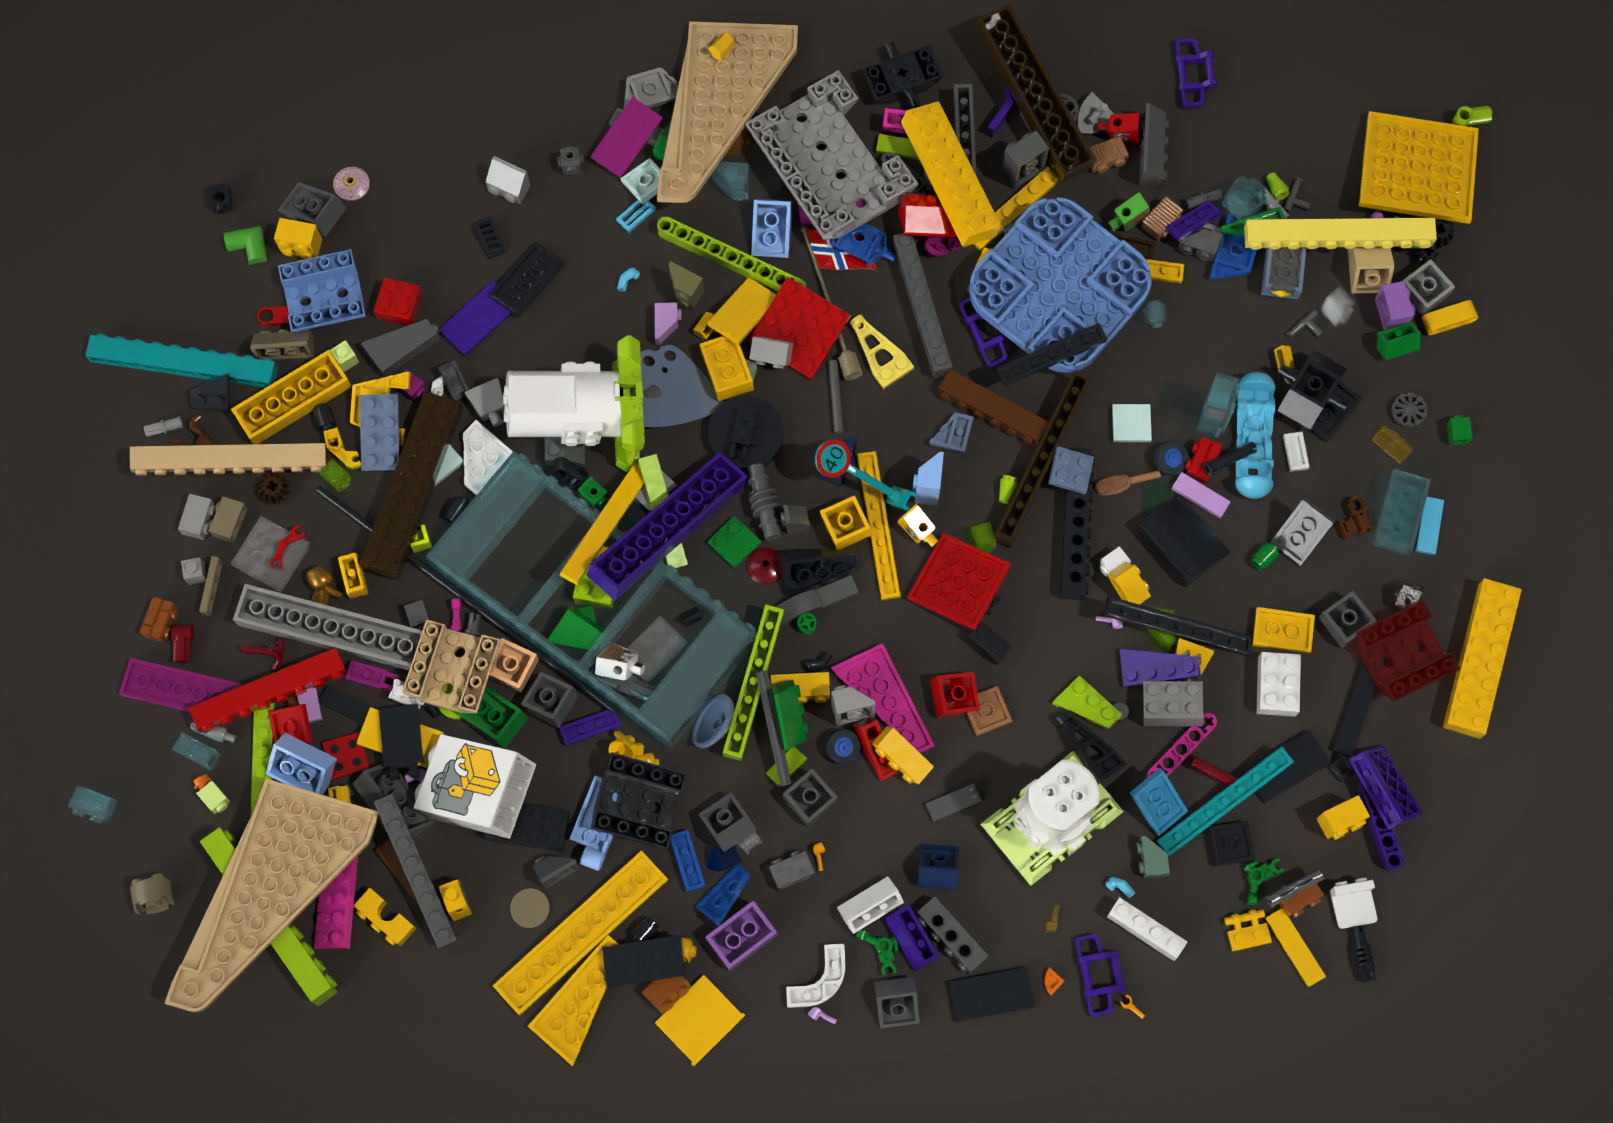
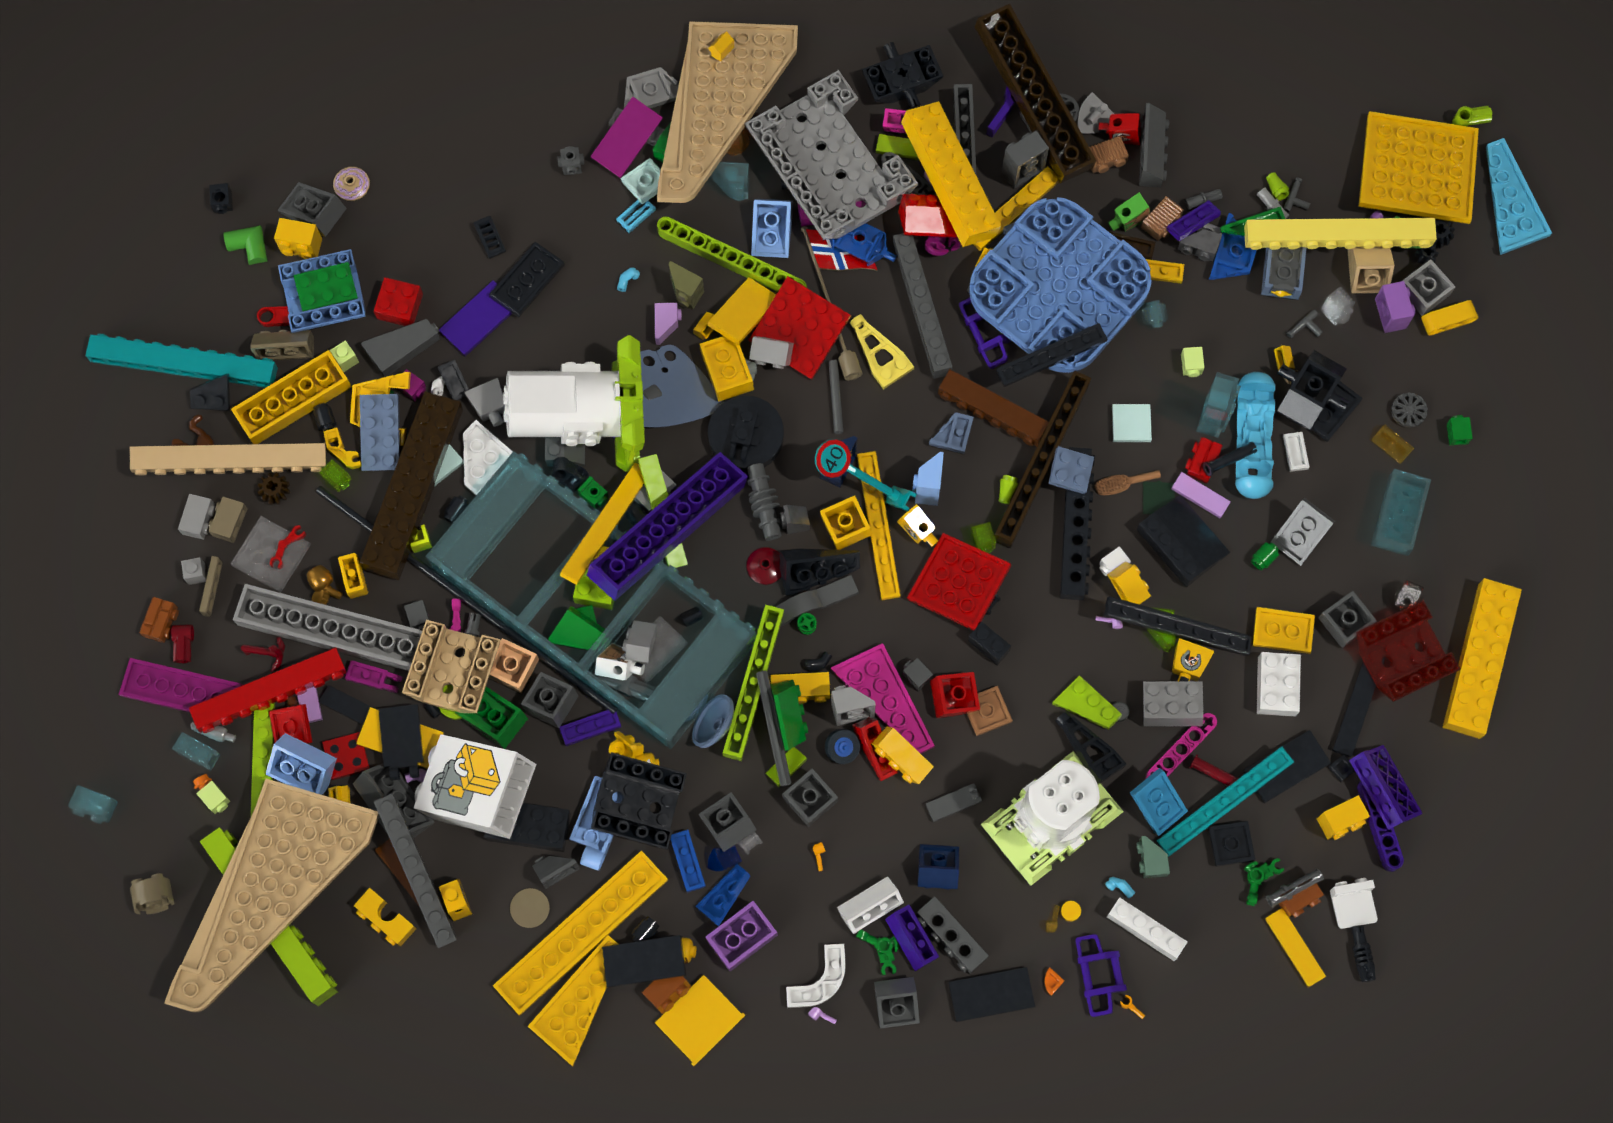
(163, 426): light grey axle -> none
(325, 286): none -> green plate
(336, 911): dark pink plate -> none
(397, 695): white hips -> none
(507, 180): slope -> none
(640, 641): none -> light grey brick
(734, 542): green plate -> none
(791, 870): flat silver brick -> none
(917, 673): none -> dark grey brick
(1071, 911): none -> yellow tile
(1155, 666): dark purple wing -> none
(1171, 458): black wheel -> none
(1192, 361): none -> yellowish green brick
(1197, 58): dark purple bar -> none
(1245, 197): clear light blue brick -> none
(1250, 936): yellow plate -> none
(1357, 521): reddish brown piece -> none
(1398, 341): green brick -> none
(1429, 526): medium azure tile -> none
(1515, 208): none -> medium azure wing

